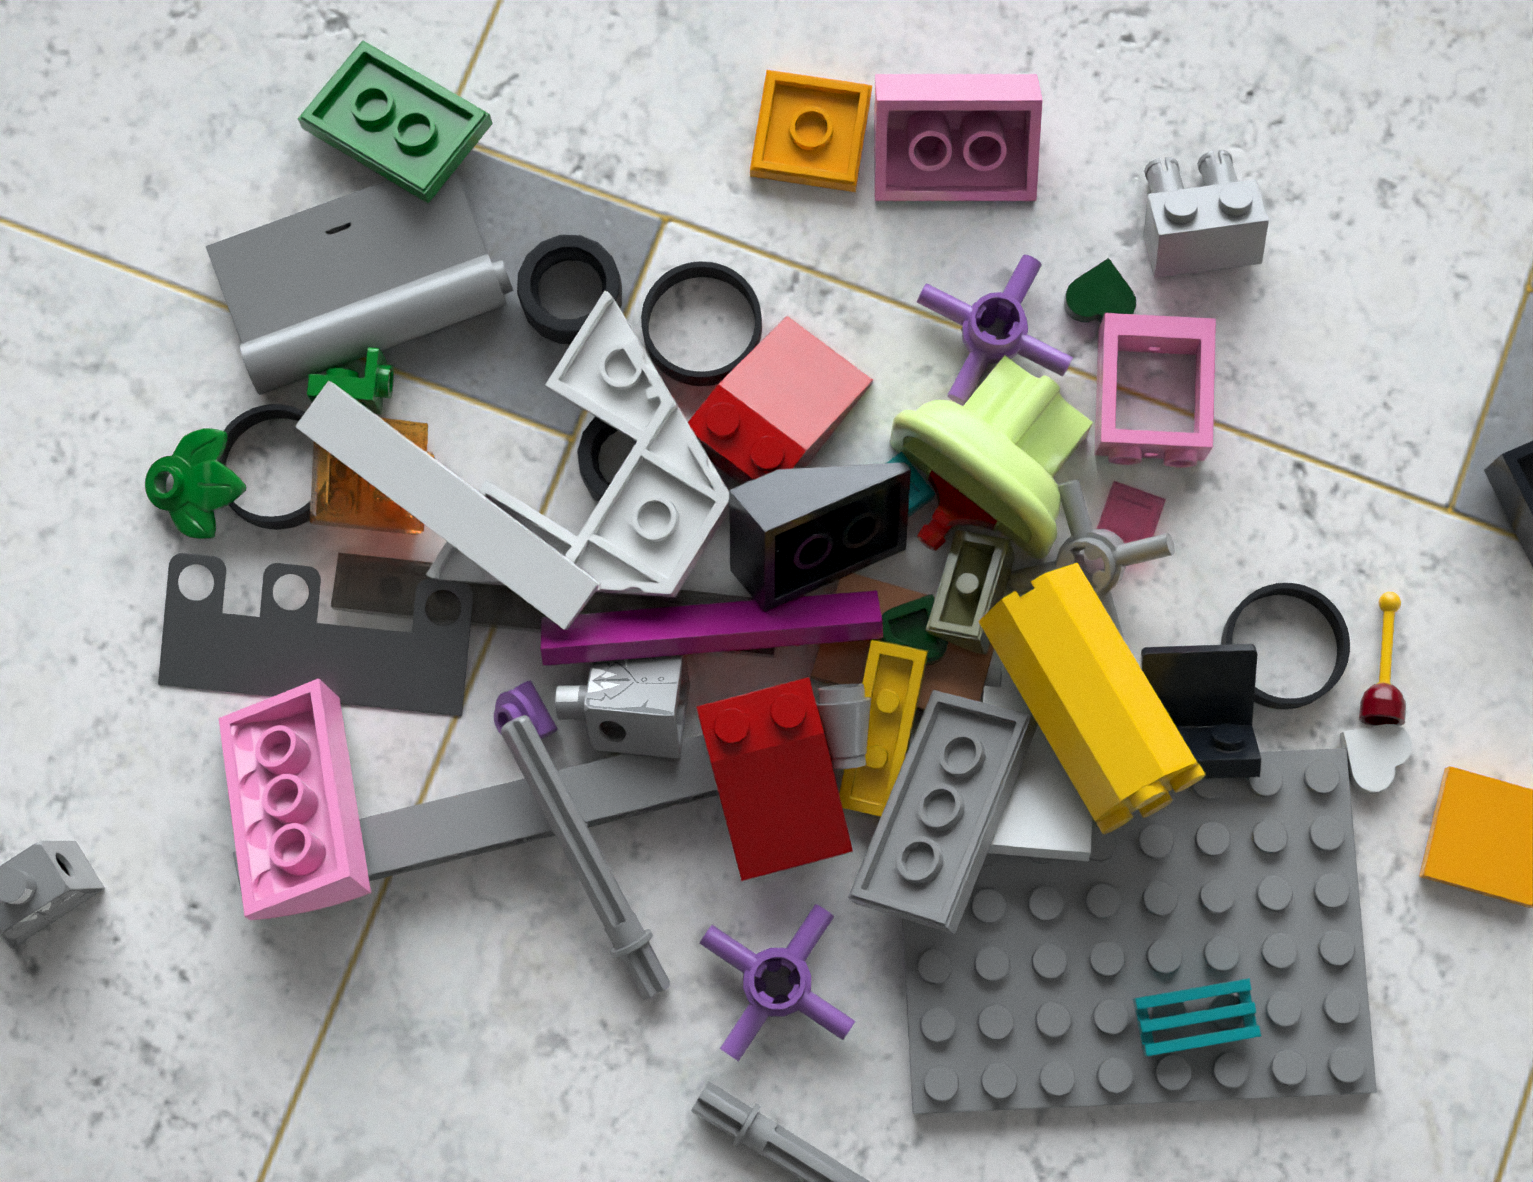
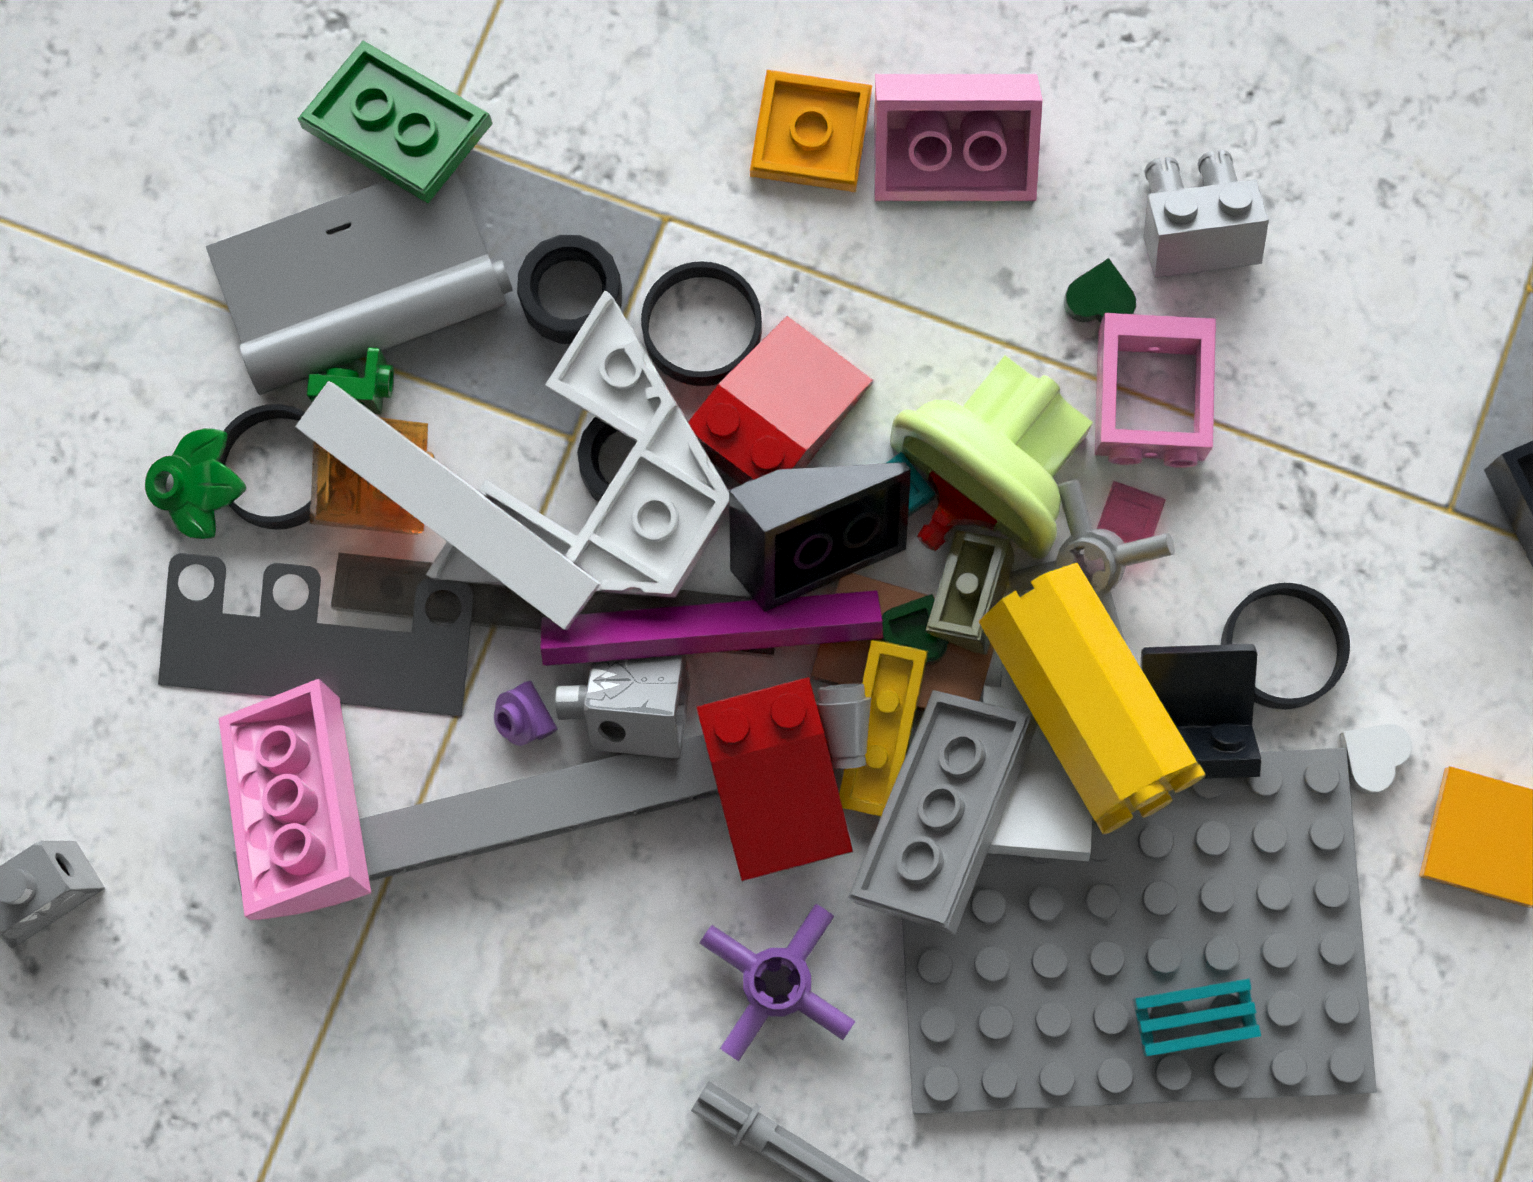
(620, 922): light grey axle -> none
(984, 347): medium lavender bar -> none
(1383, 701): hinge -> none

